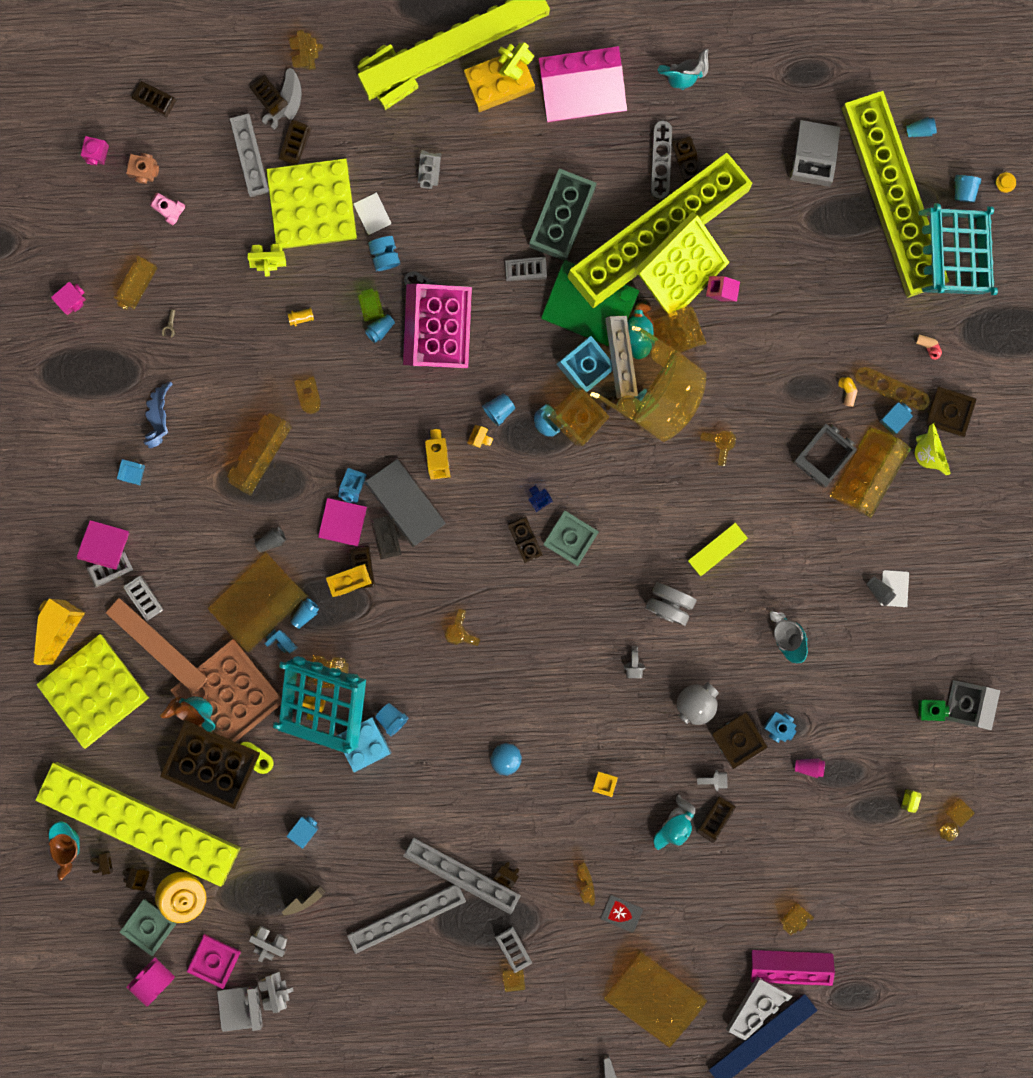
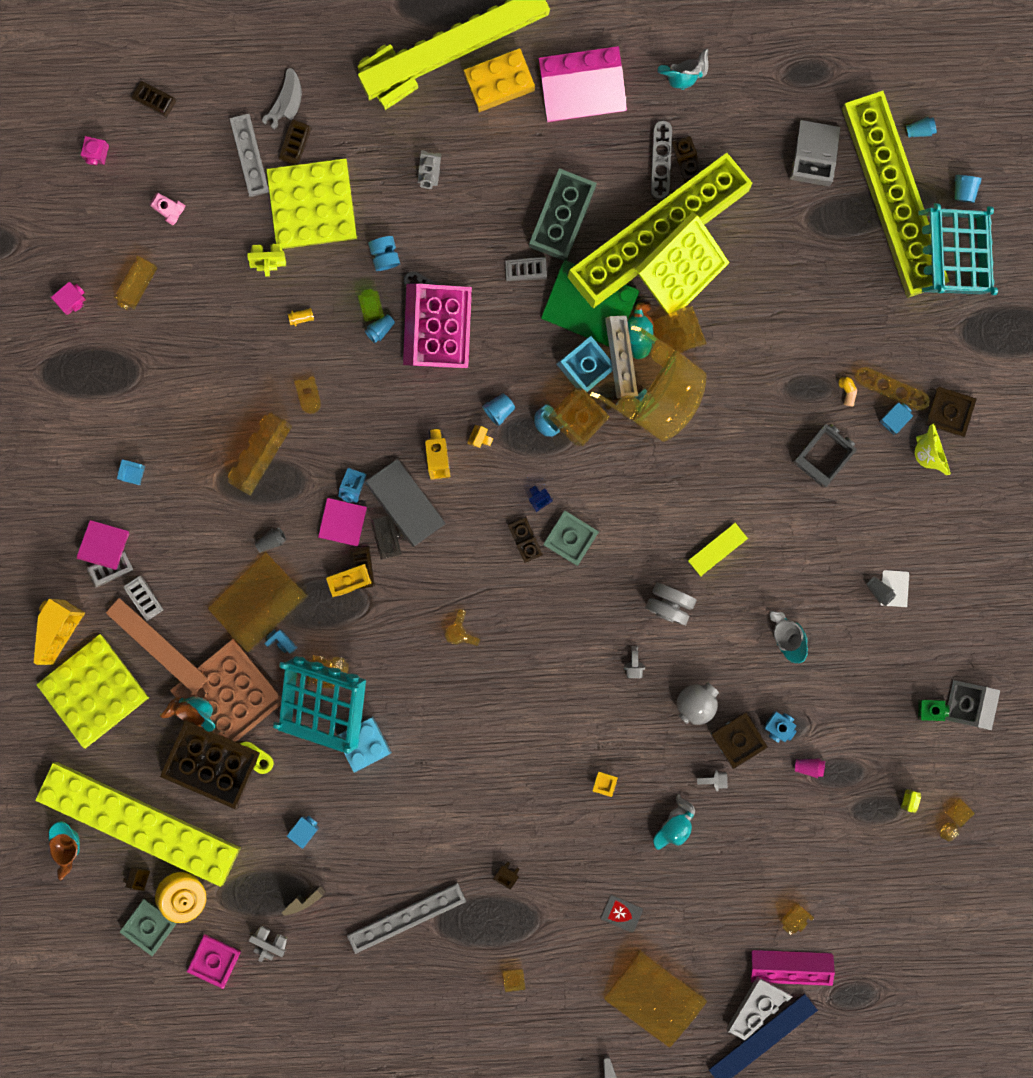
(105, 864): dark brown tile -> none
(137, 163): nougat brick -> none
(150, 982): dark pink brick -> none
(157, 416): medium blue plant -> none
(170, 324): dark tan hand -> none
(240, 1008): light grey bracket -> none
(277, 105): dark brown slope -> none
(277, 992): light grey hips -> none
(304, 613): dark azure cone -> none
(308, 50): clear yellow hips -> none
(309, 702): yellow tile -> none
(372, 213): white sticker -> none
(391, 719): dark azure piece -> none
(462, 876): light grey tile -> none
(506, 759): dark azure hair -> none
(506, 933): light grey slope -> none
(520, 53): neon yellow hips -> none
(587, 893): clear yellow slope -> none
(705, 833): dark brown slope -> none
(723, 288): dark pink brick -> none
(725, 442): clear yellow piece -> none
(870, 471): clear yellow slope -> none
(931, 345): arm -> none
(1005, 182): yellow plate -> none

